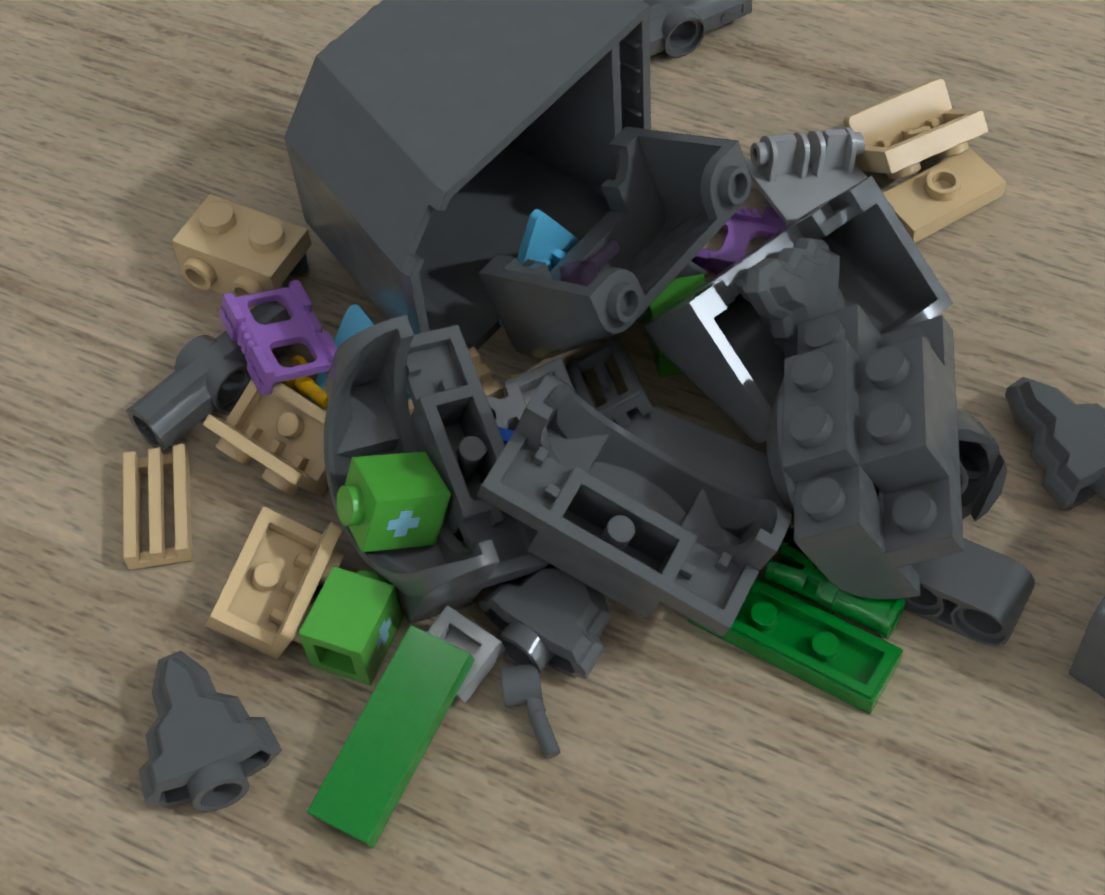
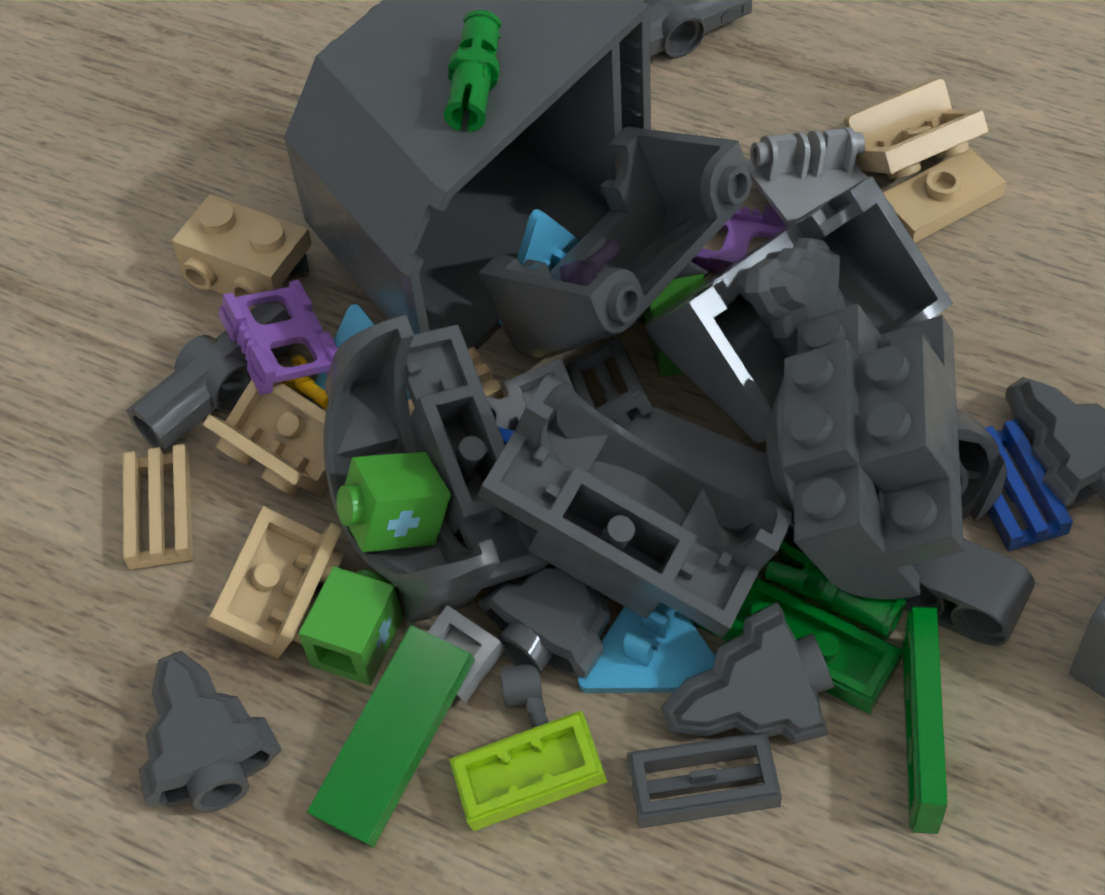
(473, 70): none -> green pin
(527, 770): none -> lime plate
(648, 654): none -> medium azure piece
(706, 804): none -> dark grey tile
(756, 684): none -> dark grey rock
(924, 721): none -> green tile
(1033, 473): none -> blue tile

